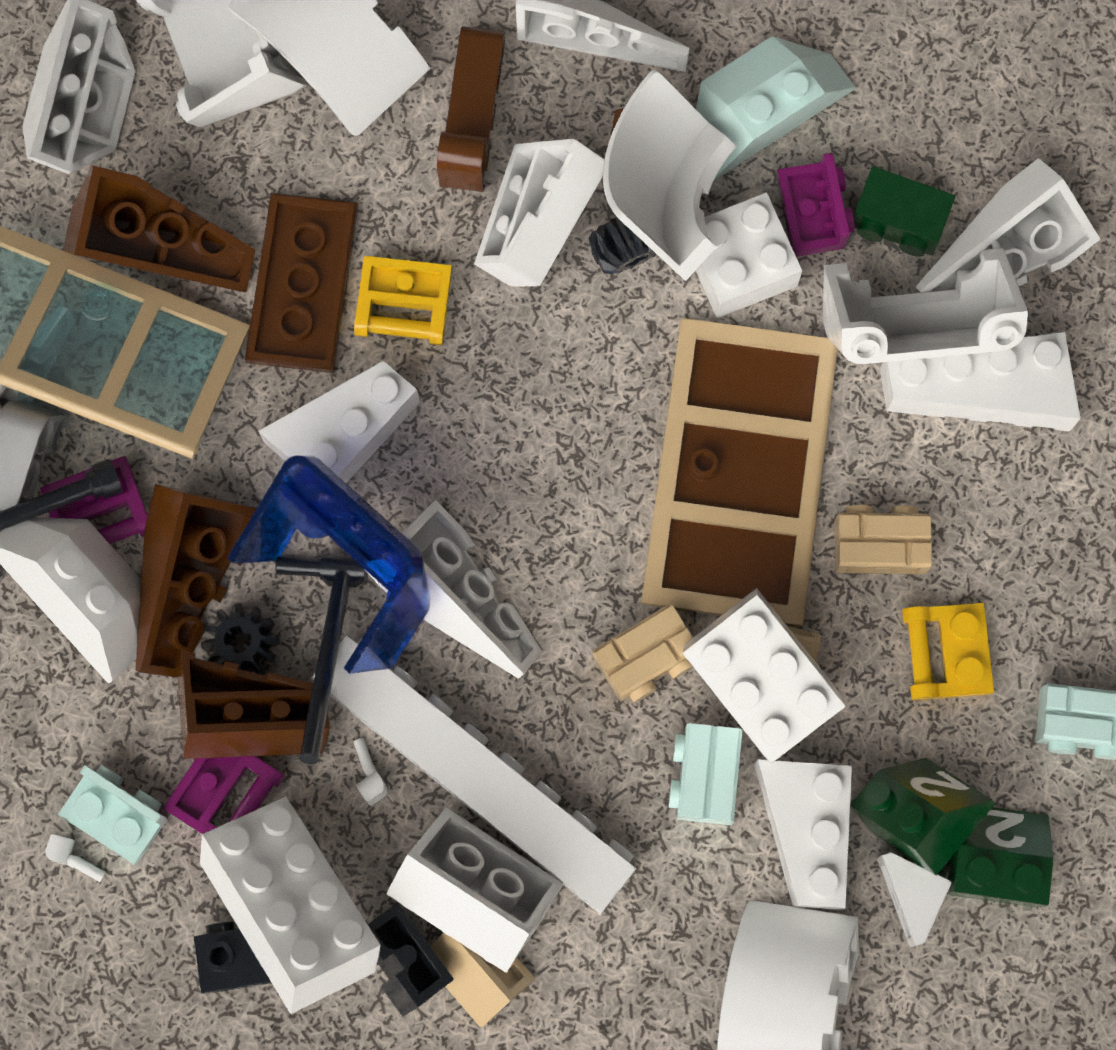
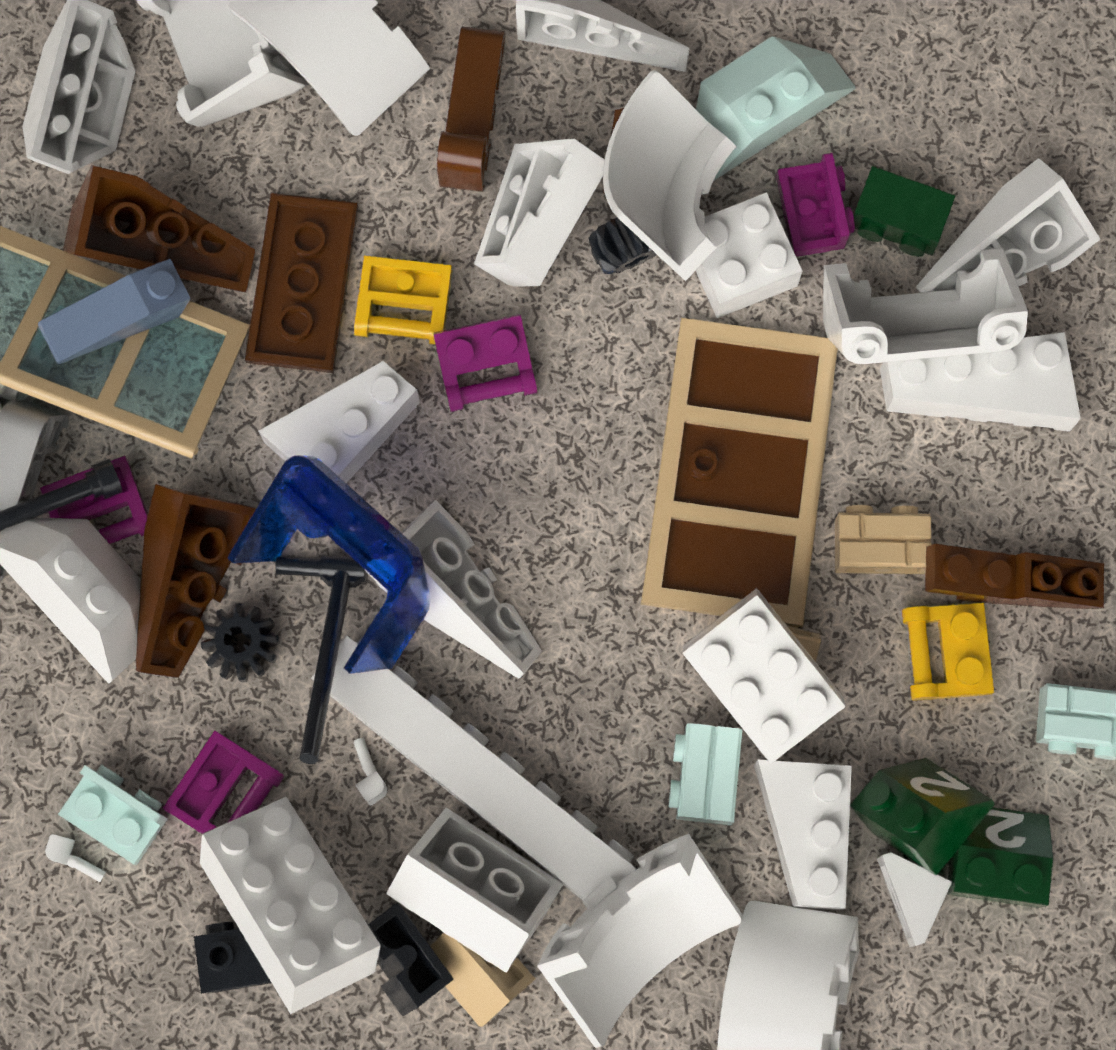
(116, 312): none -> sand blue slope
(240, 711): reddish brown wedge -> none
(483, 347): none -> magenta plate
(635, 933): none -> white panel
(645, 654): tan brick -> none
(1014, 579): none -> reddish brown slope

